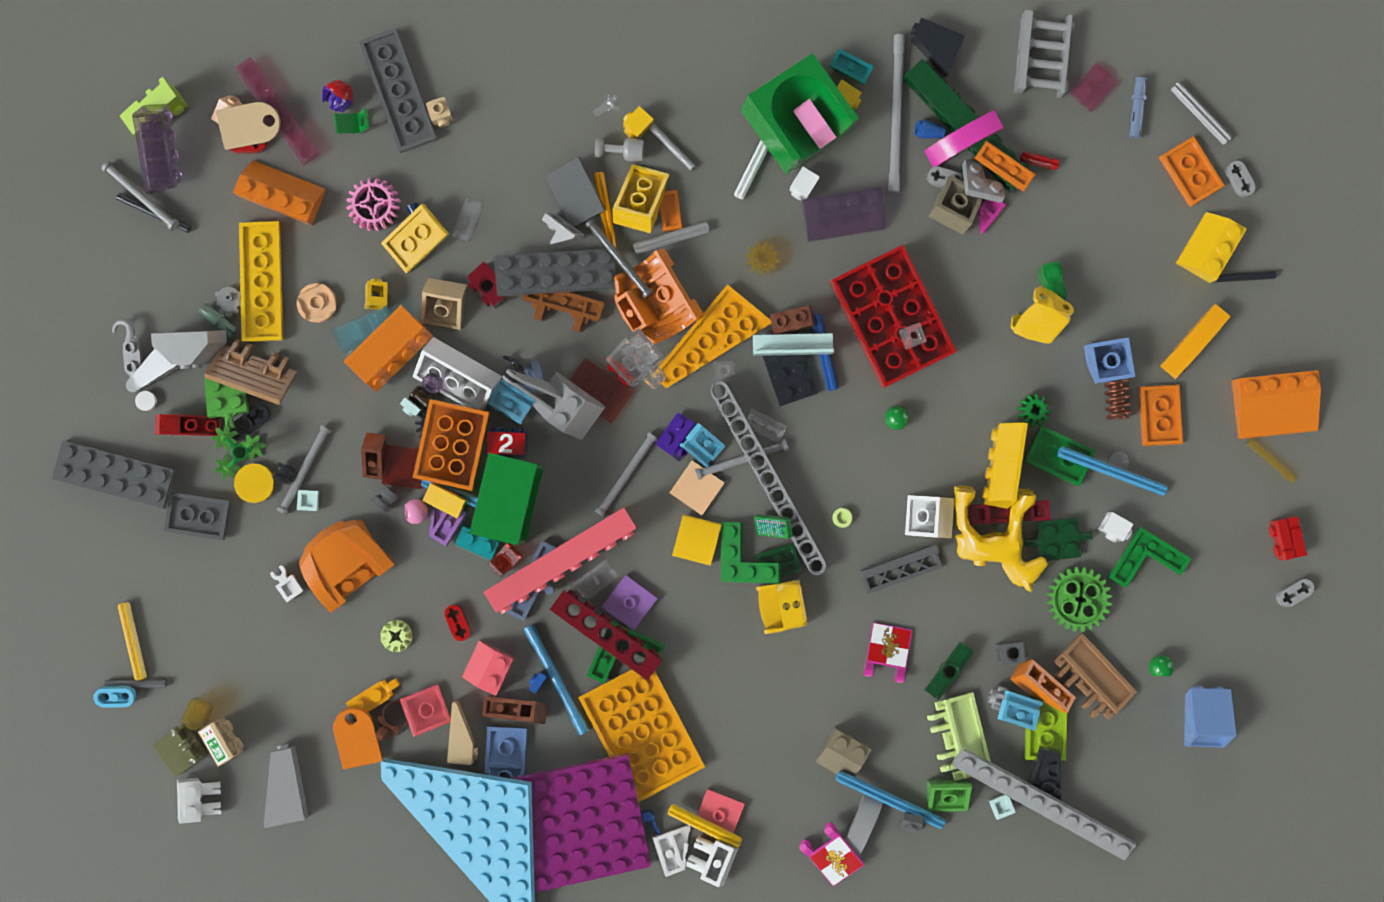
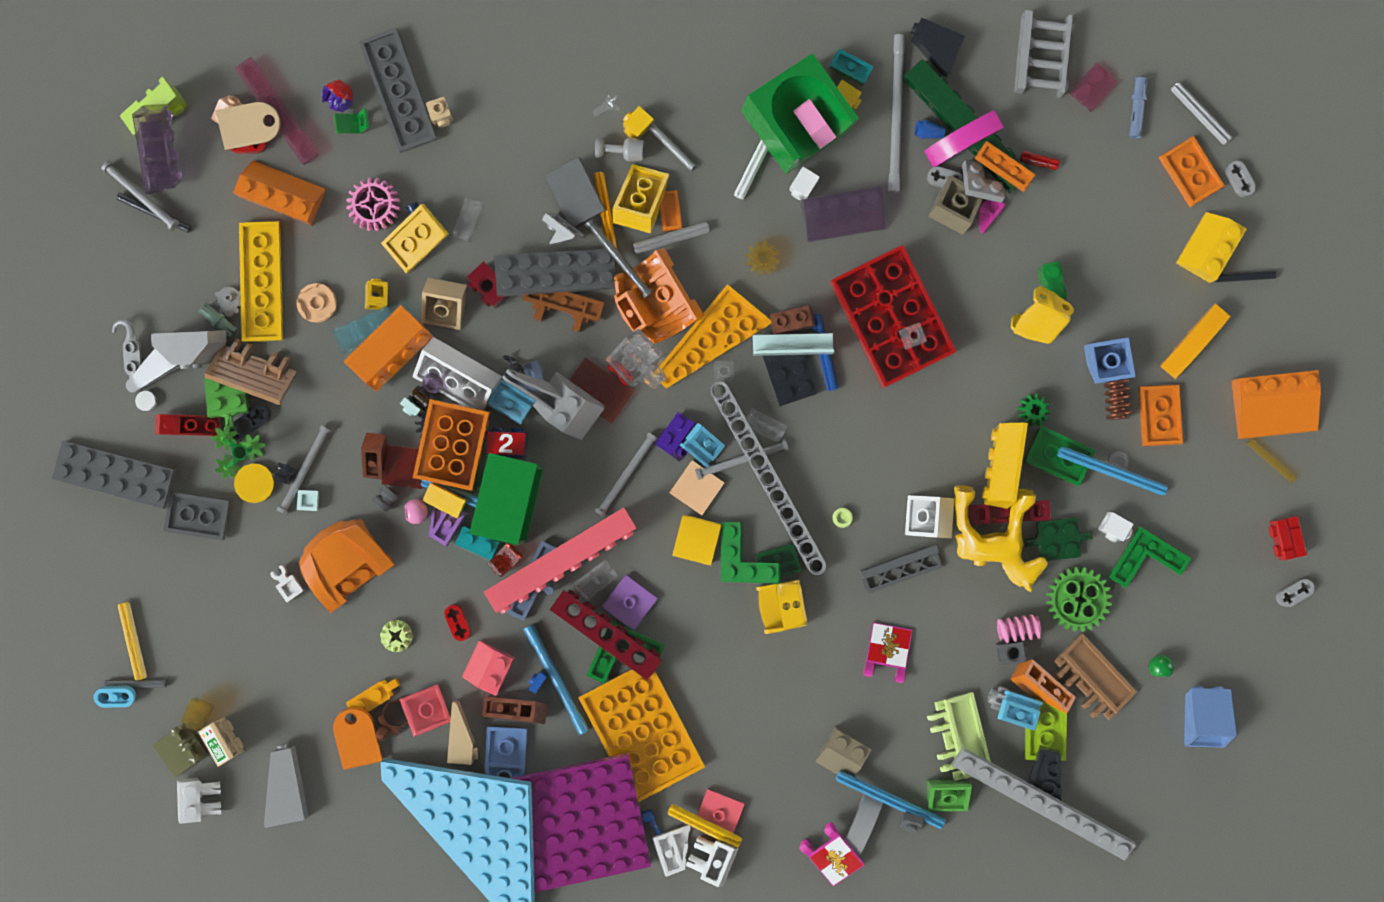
(773, 526): green tile -> none
(896, 417): green piece -> none
(957, 660): dark green piece -> none
(1001, 806): light aqua plate -> none
(1019, 628): none -> bright pink piece

